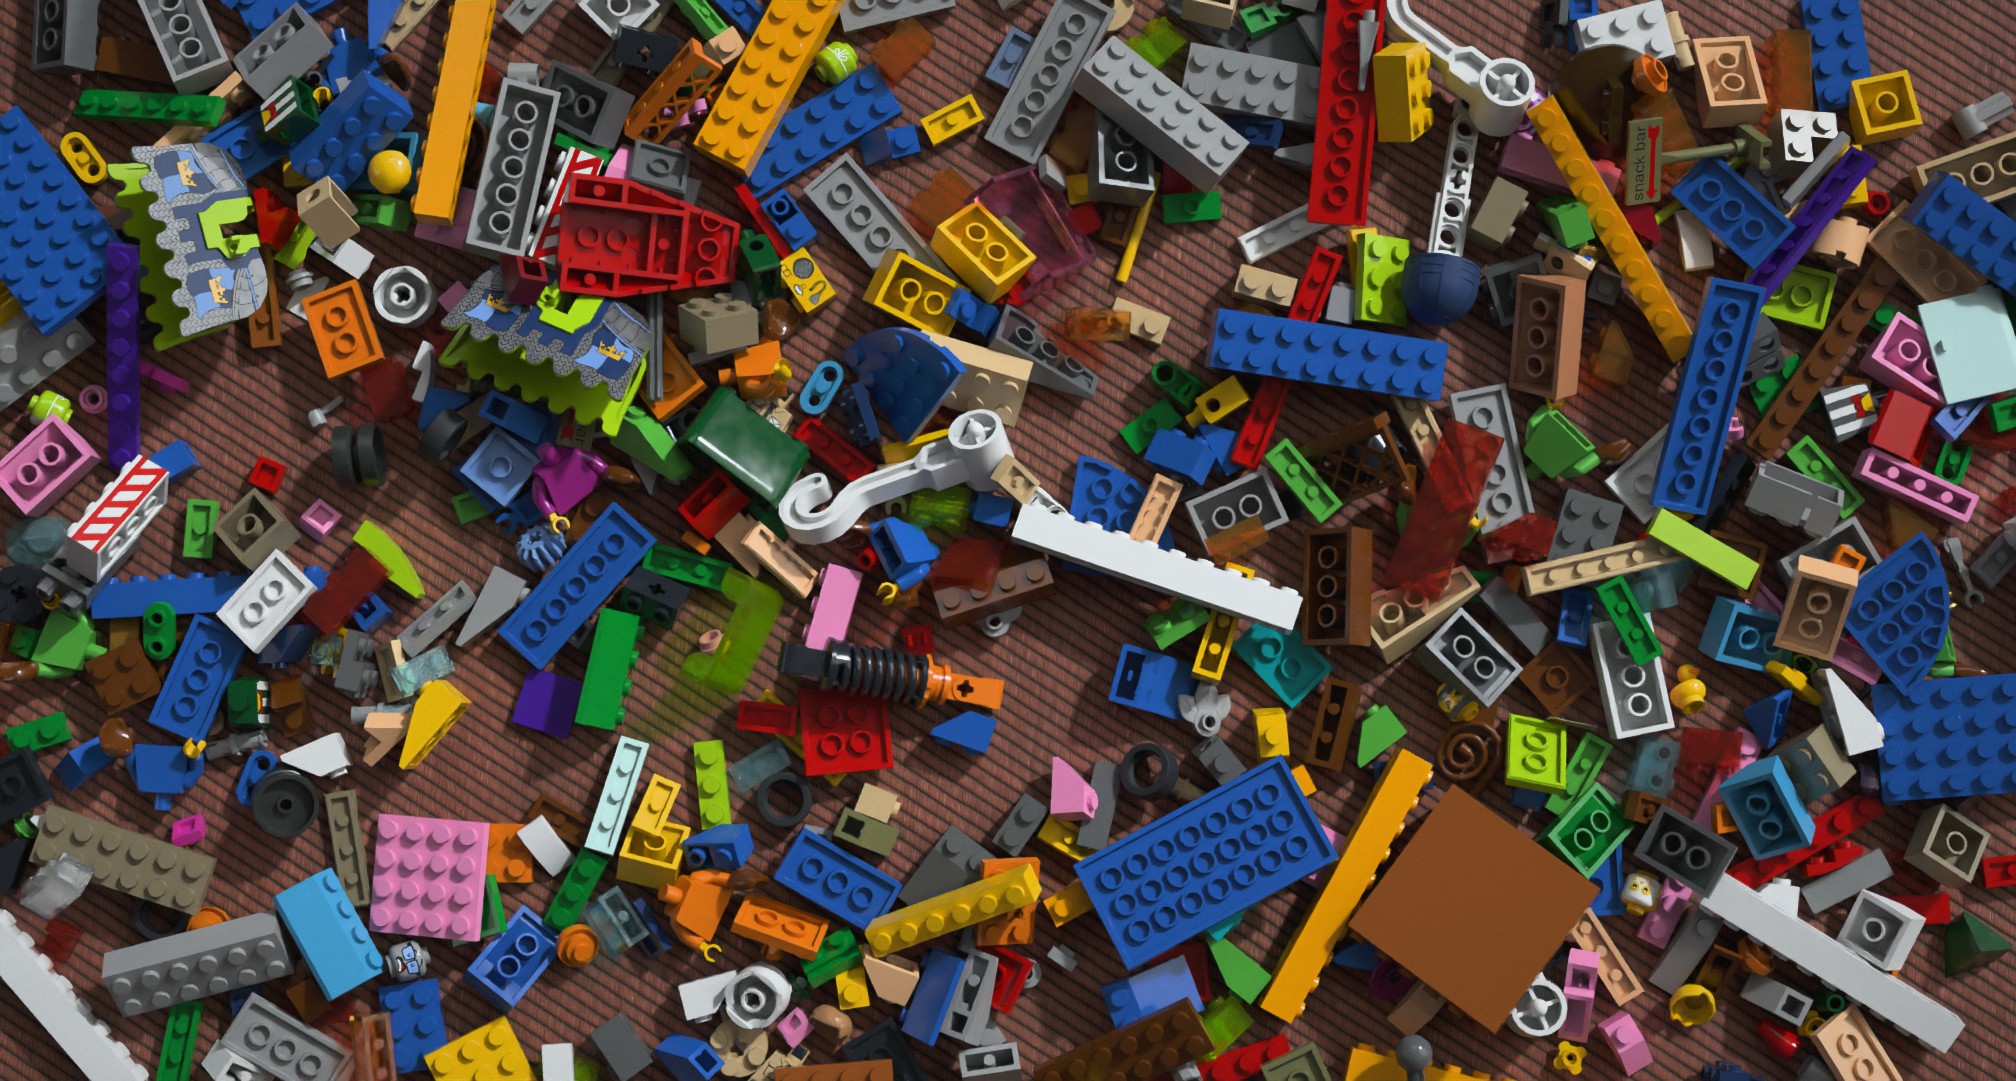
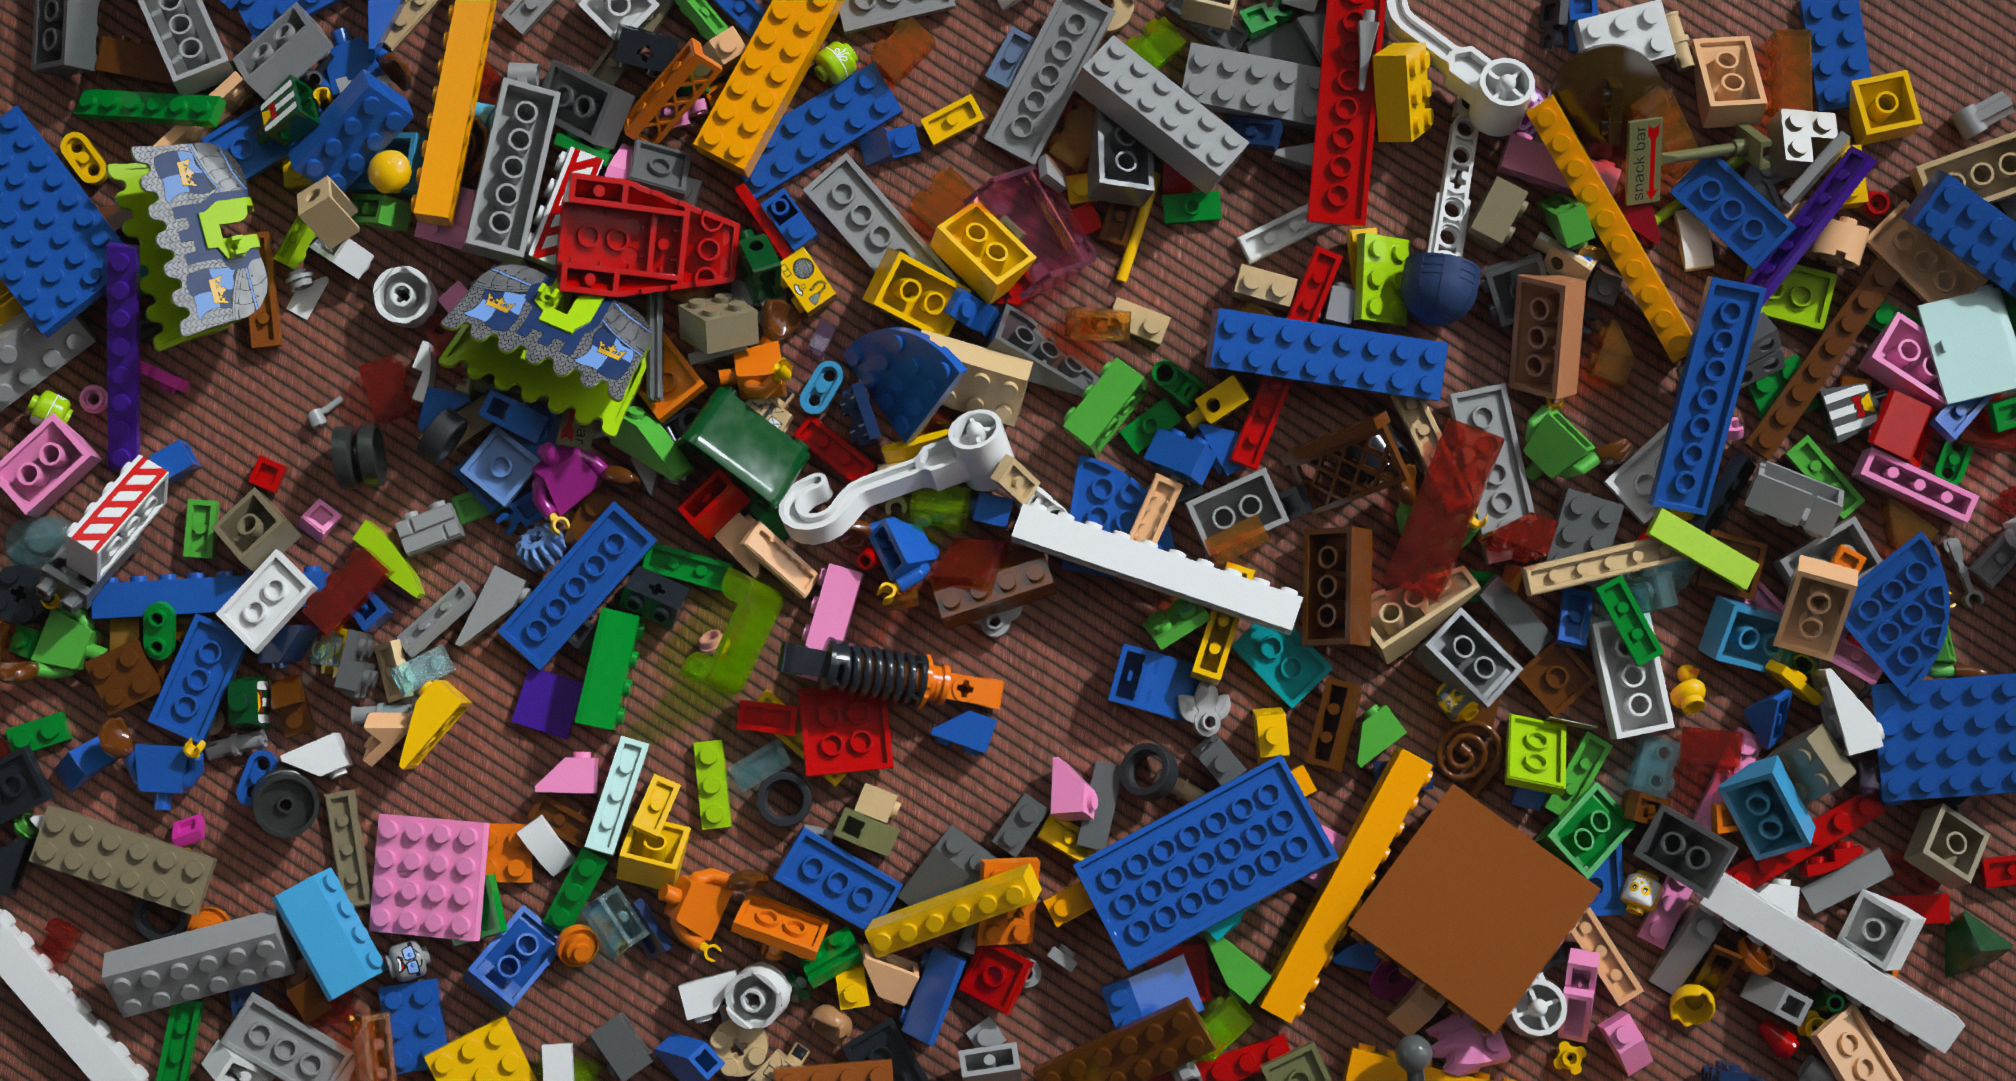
(55, 885): clear brick -> none
(274, 221): red slope -> none
(343, 330): orange plate -> none
(429, 529): none -> light grey brick
(523, 278): dark red slope -> none
(572, 775): none -> bright pink slope
(698, 543): orange tile -> none
(719, 847): blue slope -> none
(795, 1027): bright pink tile -> none
(821, 339): none -> clear purple piece
(918, 639): red tile -> none
(972, 998): light grey slope -> none
(1105, 406): none -> bright green slope
(1302, 480): bright green plate -> none
(1465, 1047): none -> bright pink plate
(1649, 75): orange plate -> none

